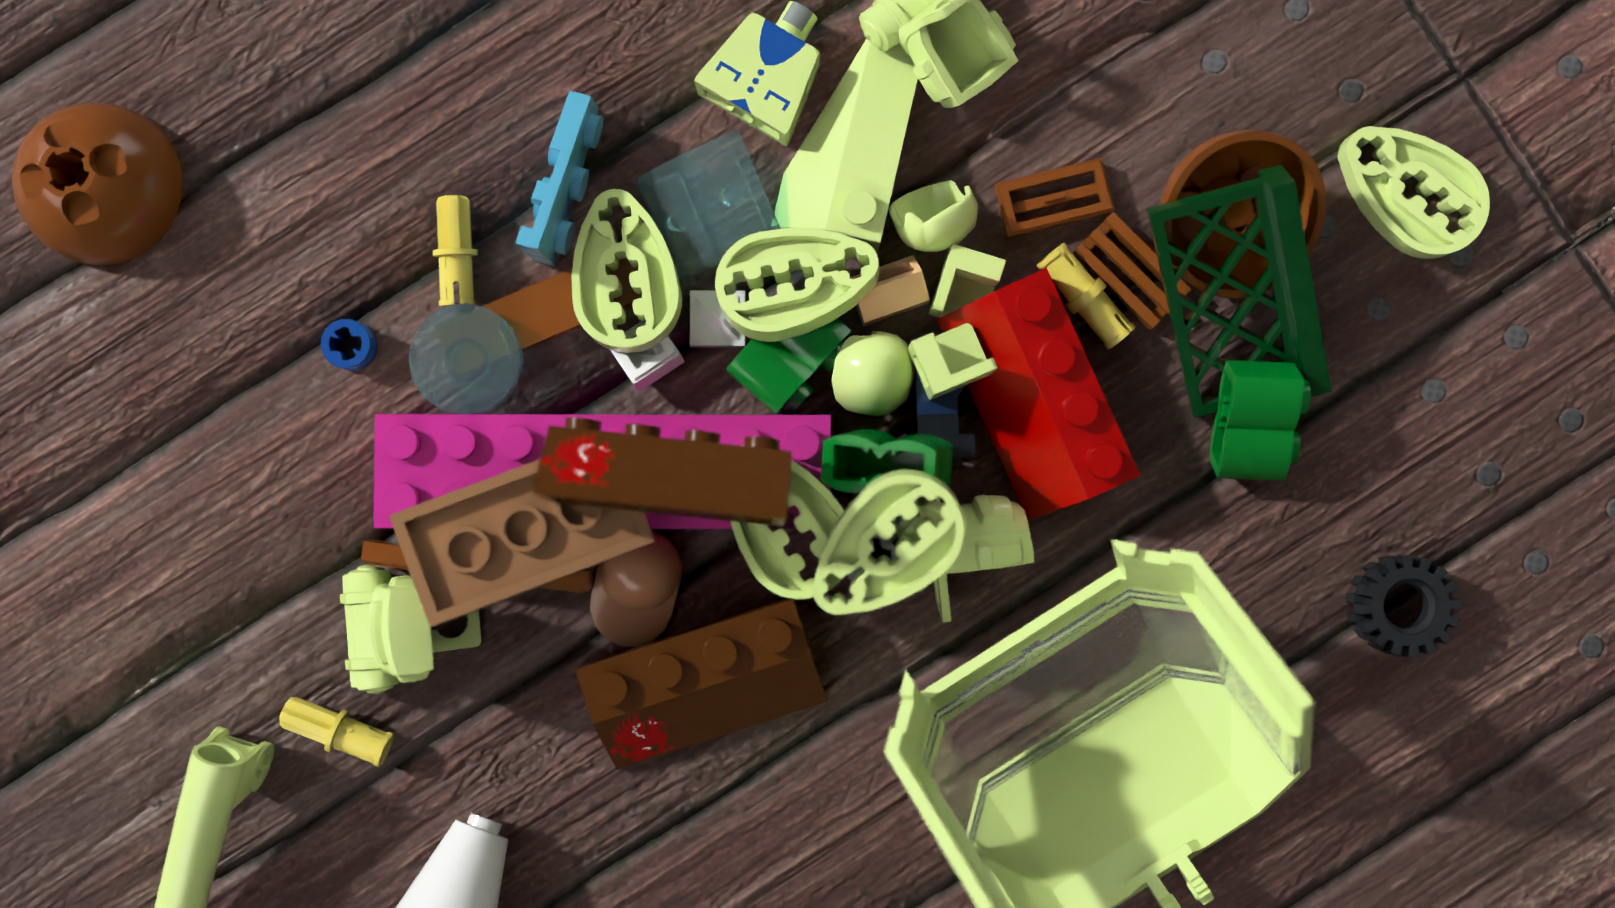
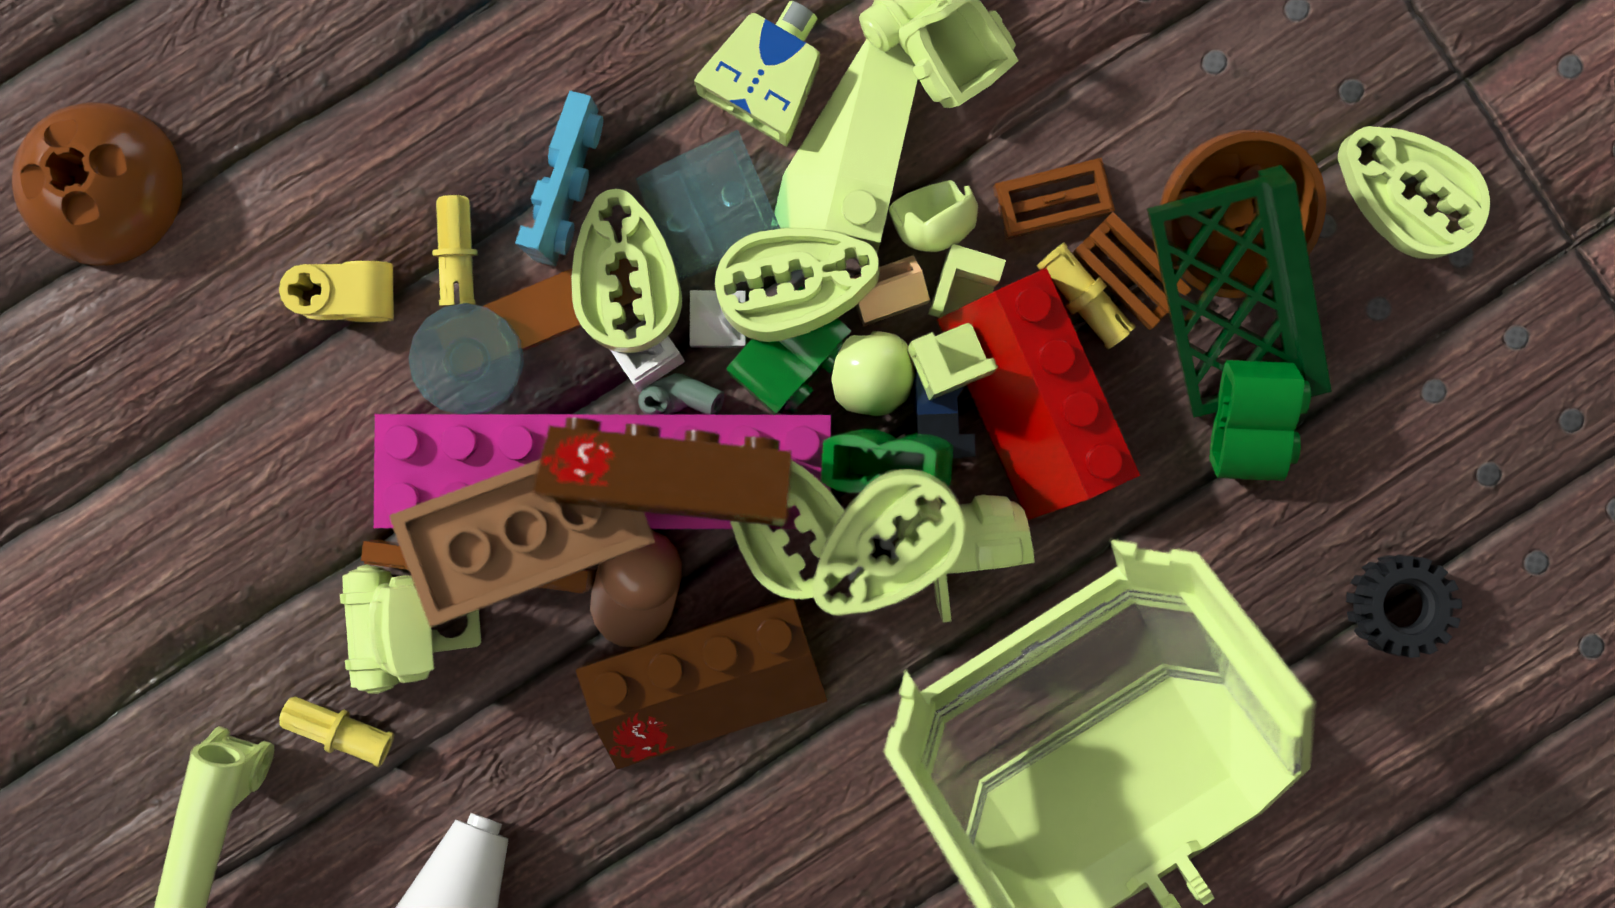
(341, 360): blue bush -> none
(349, 291): none -> light yellow piece
(678, 393): none -> sand green arm

